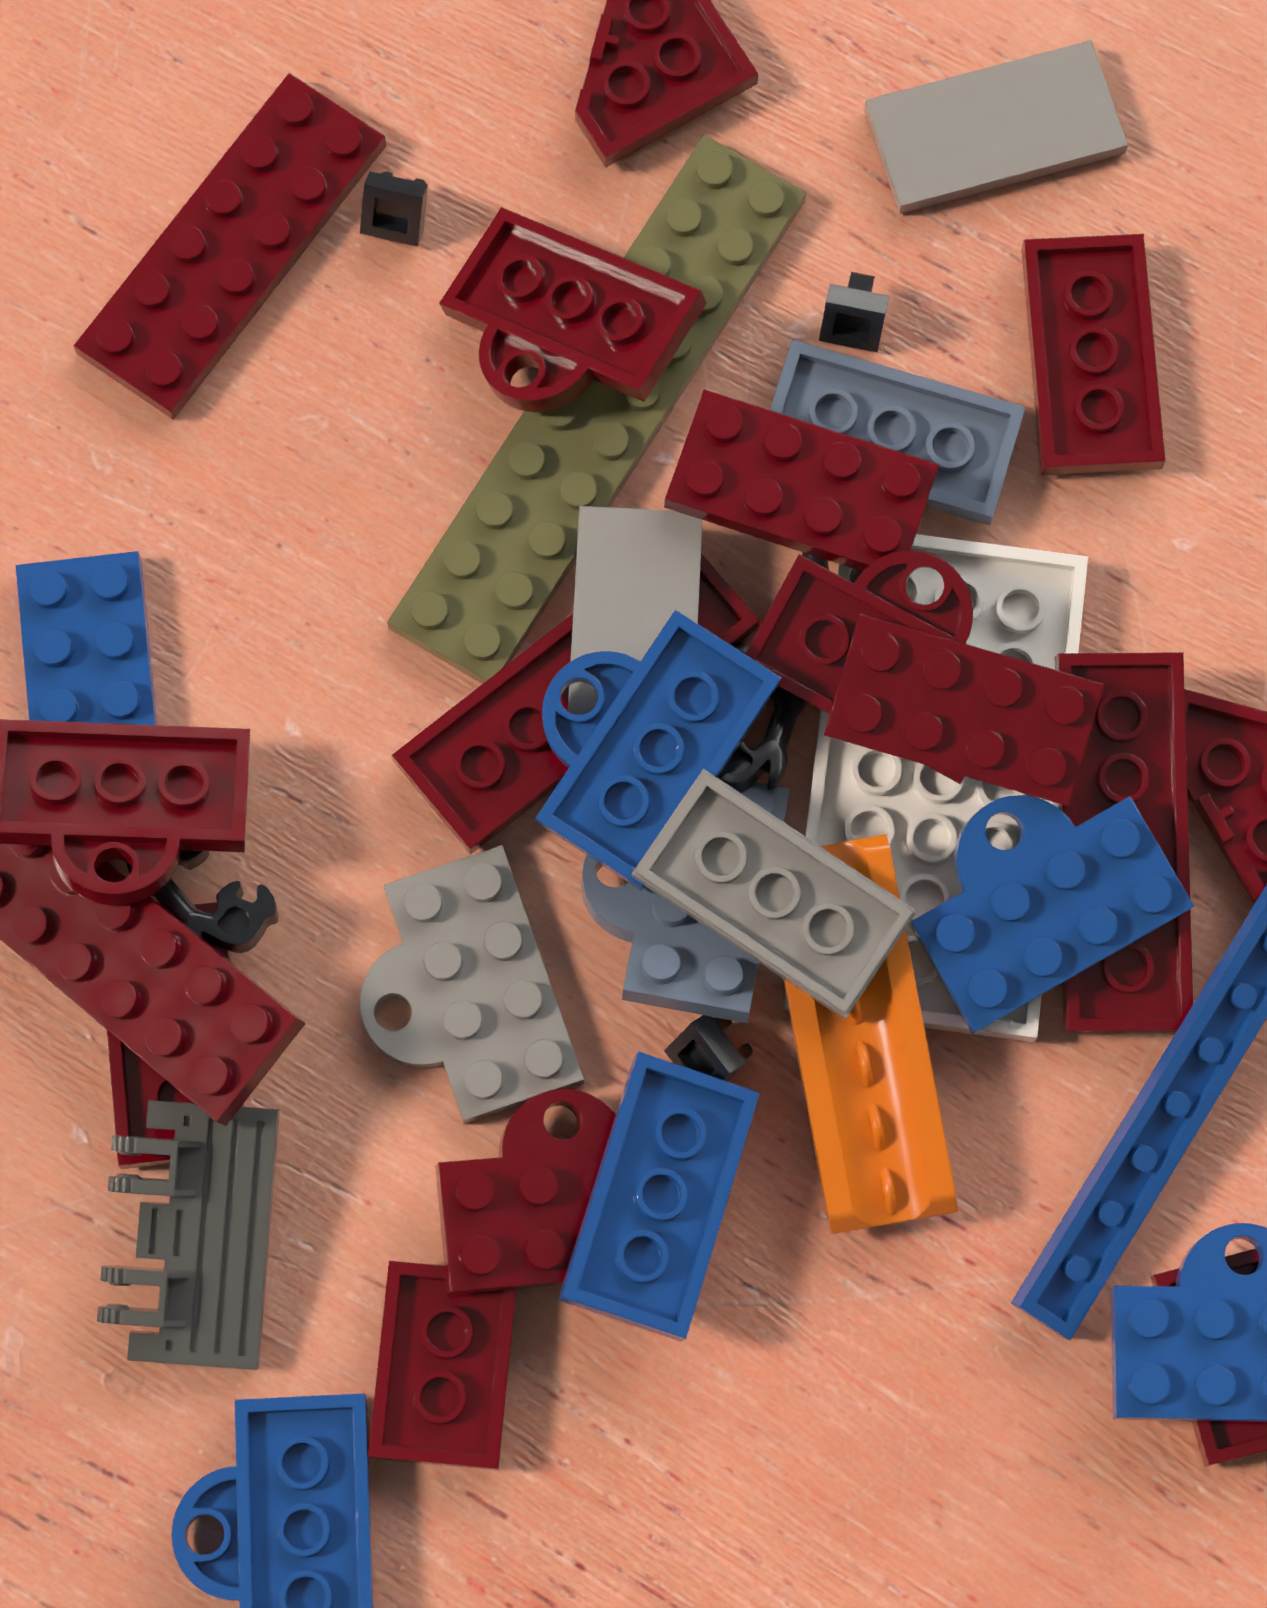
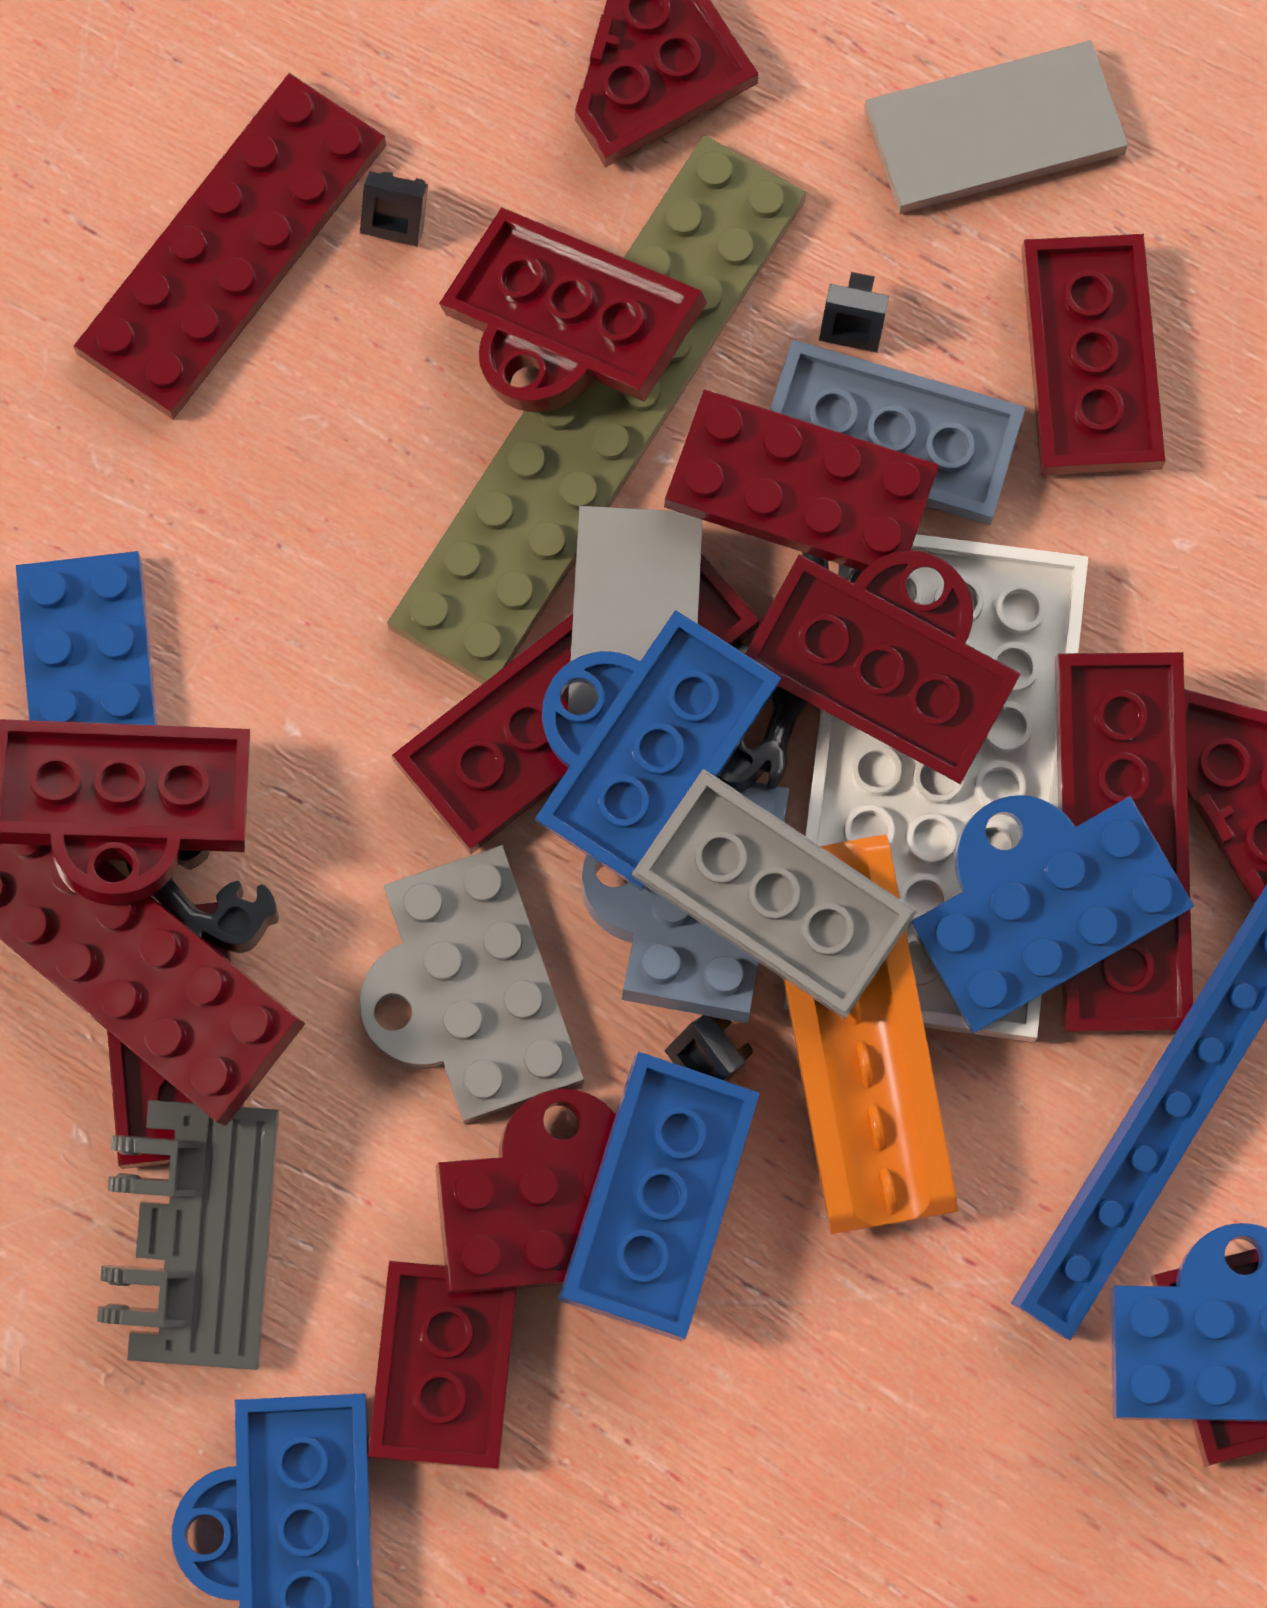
(964, 709): dark red plate -> none

